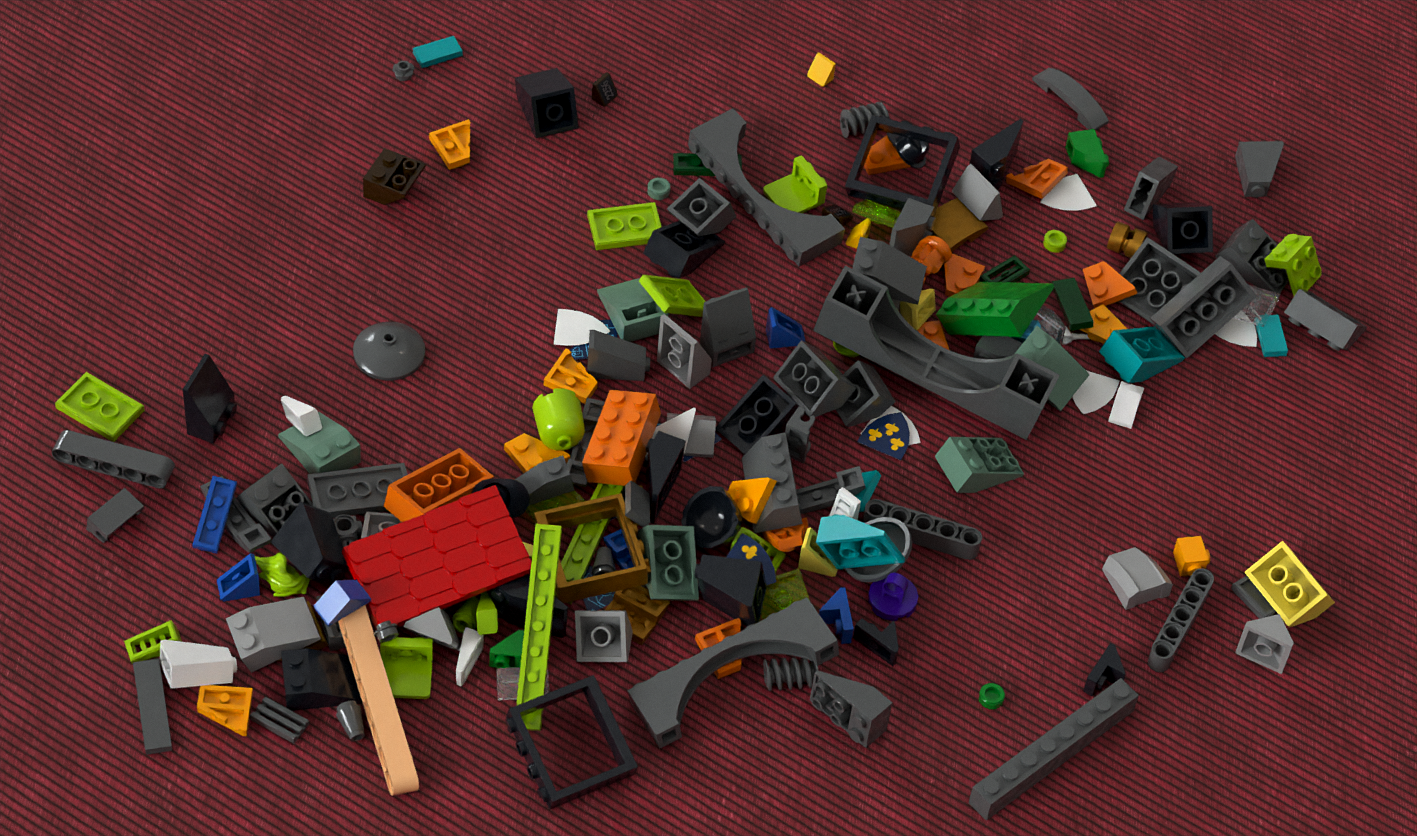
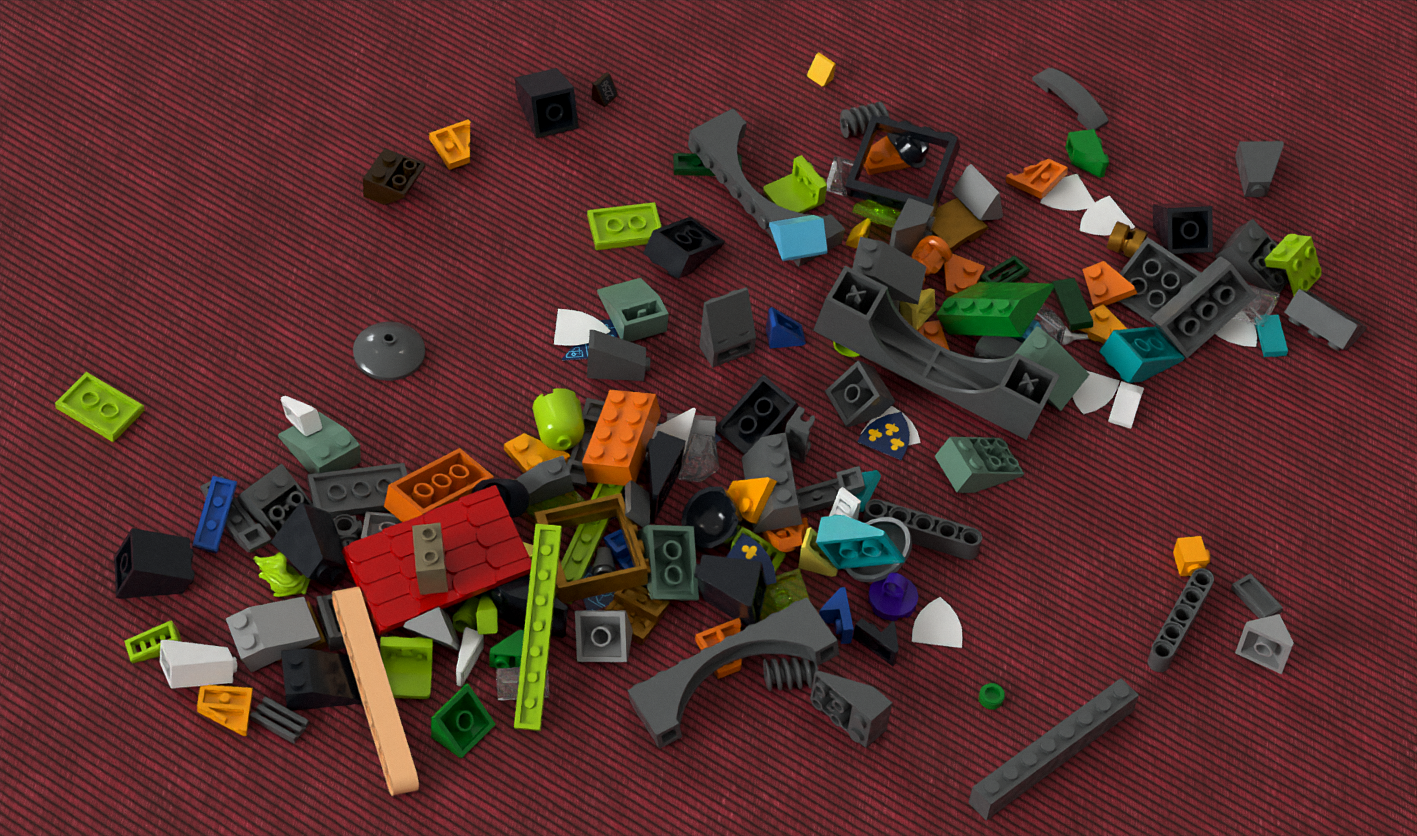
(113, 459): dark grey beam -> none
(113, 515): dark grey hinge -> none
(152, 565): none -> black slope
(152, 706): dark grey tile -> none
(207, 401): black slope -> none
(240, 580): blue slope -> none
(341, 600): slope -> none
(350, 717): dark grey cone -> none
(386, 631): dark grey plate -> none
(403, 70): dark grey plate -> none
(430, 558): none -> dark tan piece
(437, 51): teal tile -> none
(461, 722): none -> green slope
(536, 770): black window -> none
(571, 376): light orange wing -> none
(658, 188): sand green tile -> none
(674, 295): lime tile -> none
(681, 353): light grey slope -> none
(700, 459): none -> clear slope
(702, 209): dark grey slope -> none
(799, 237): none -> medium azure slope
(813, 380): dark grey slope -> none
(839, 174): none -> clear slope
(839, 214): slope -> none
(938, 625): none -> white sticker
(997, 153): black slope -> none
(1055, 241): lime tile -> none
(1102, 217): none -> white sticker
(1107, 669): black slope -> none
(1136, 577): light grey slope -> none
(1150, 187): dark grey slope -> none
(1289, 586): light yellow slope -> none

